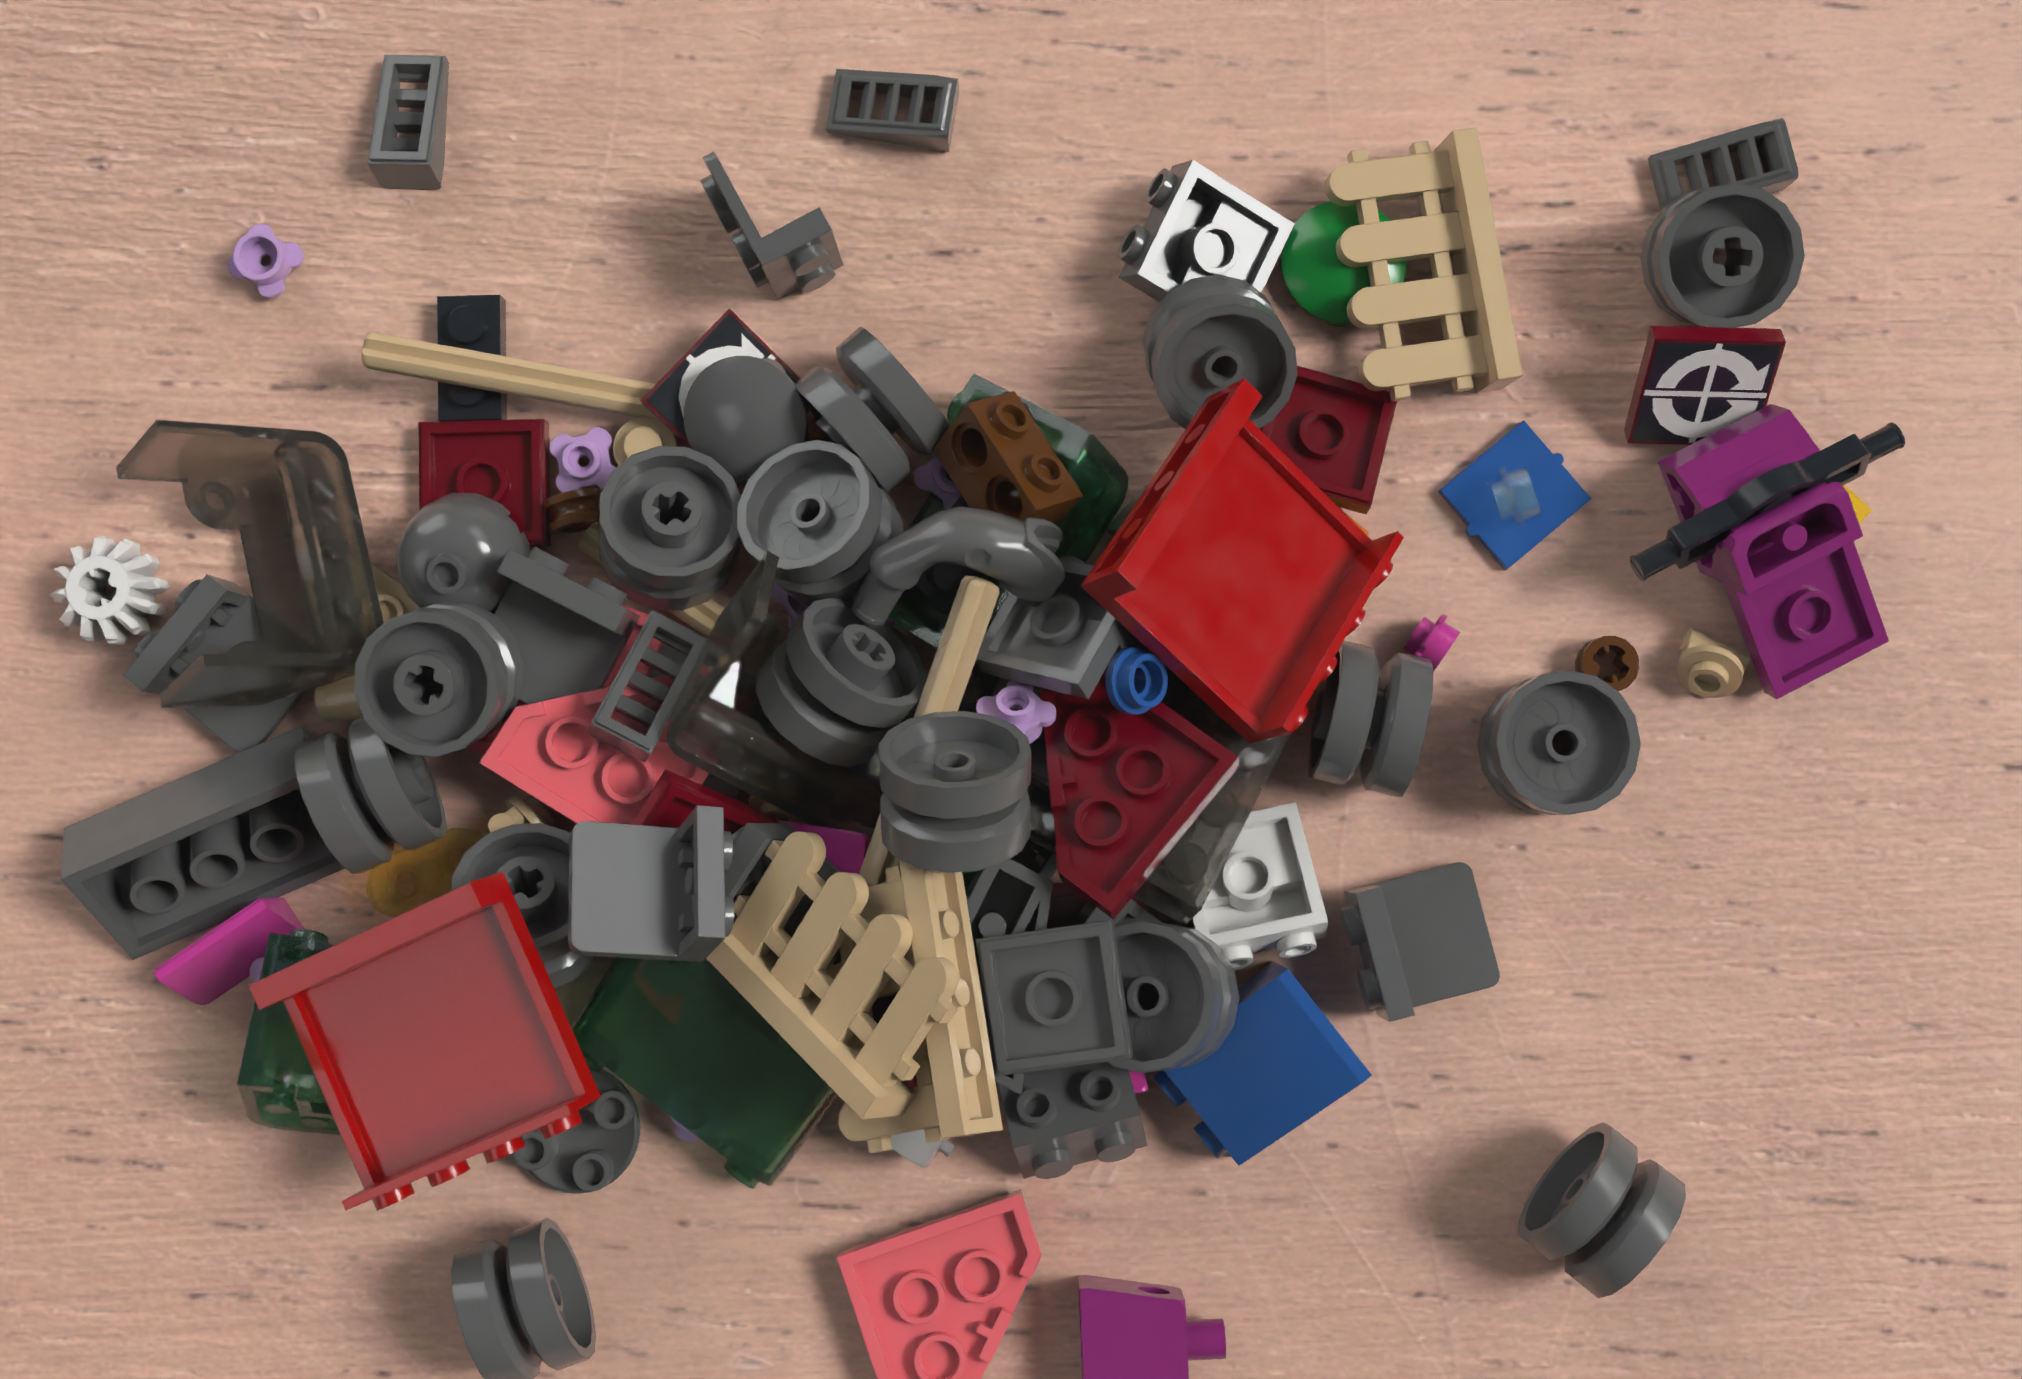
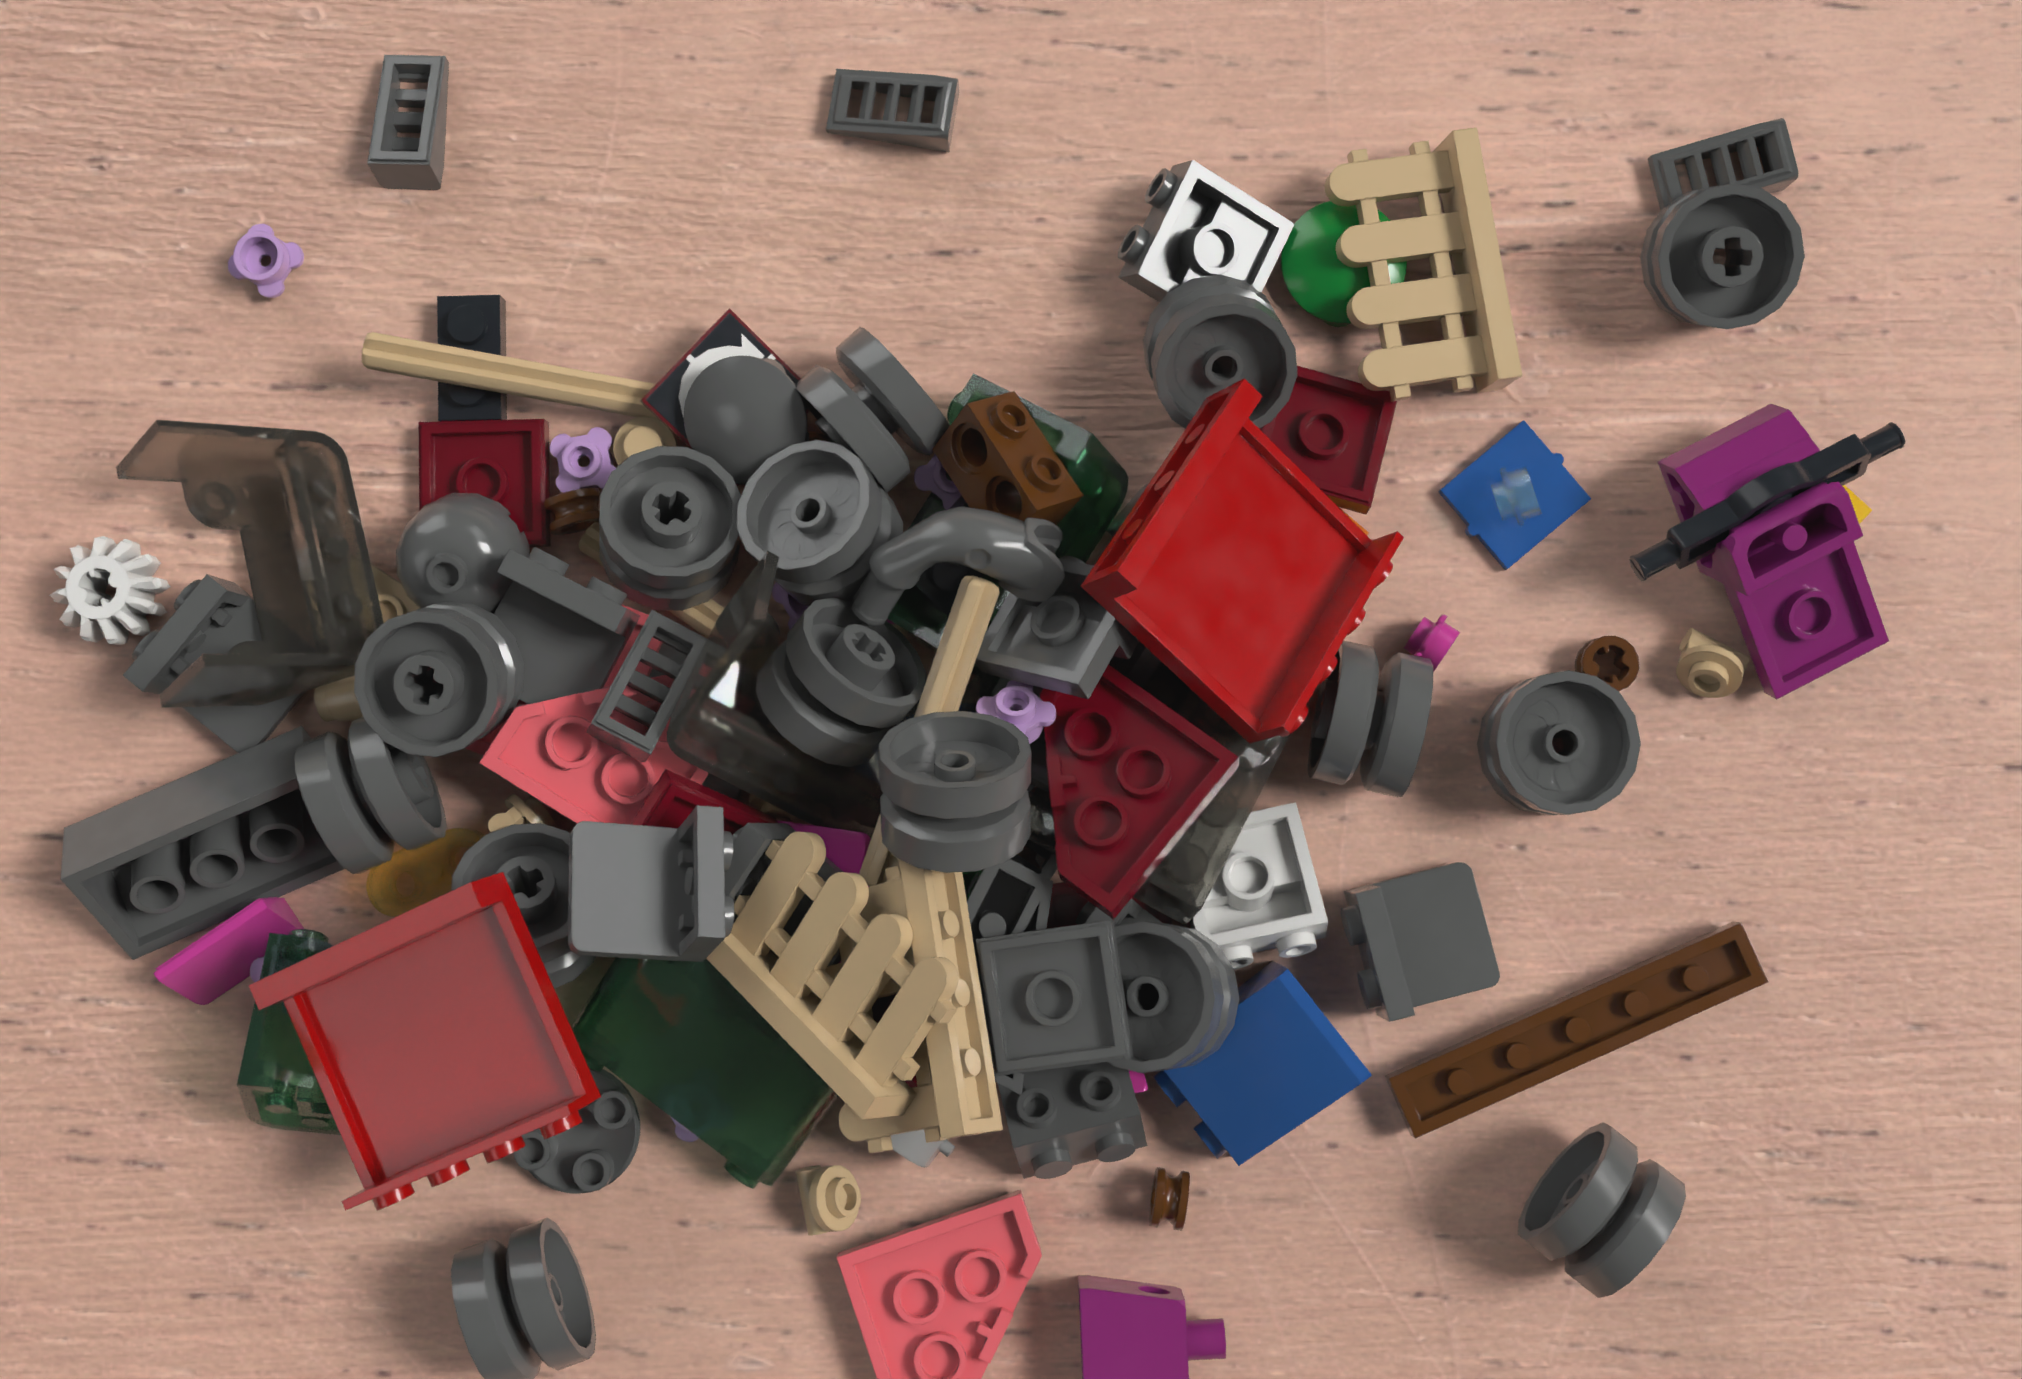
(788, 258): dark grey bracket -> none
(828, 1198): none -> tan plate
(1135, 680): blue plate -> none
(1169, 1198): none -> reddish brown bush
(1576, 1029): none -> reddish brown plate
(1700, 381): tile -> none

